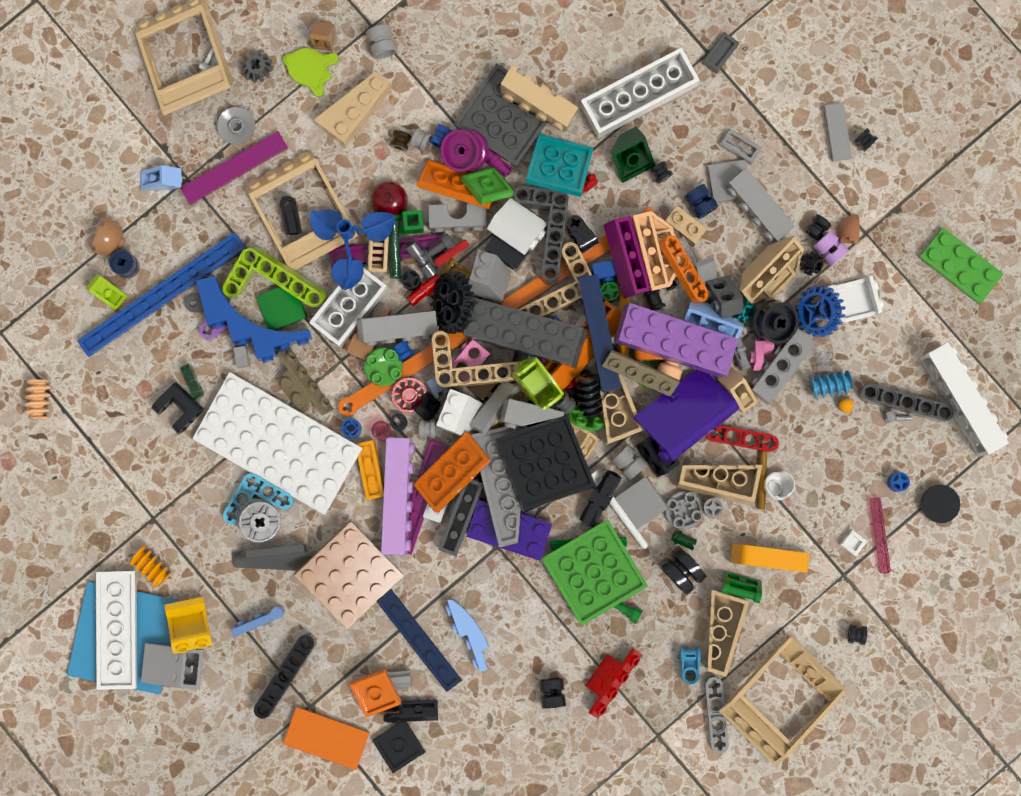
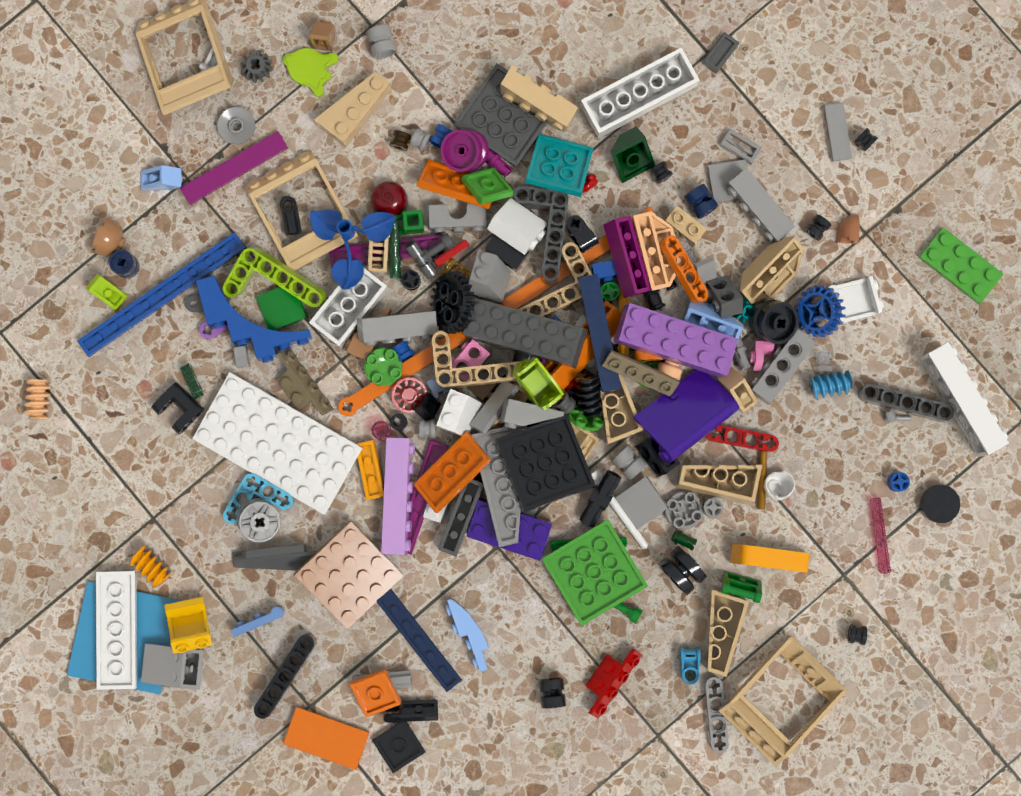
(353, 426): blue wheel -> none
(422, 290): red pin -> none
(811, 263): black gear -> none
(826, 243): lavender wheel -> none
(846, 405): light orange hinge -> none
(853, 542): white tile -> none

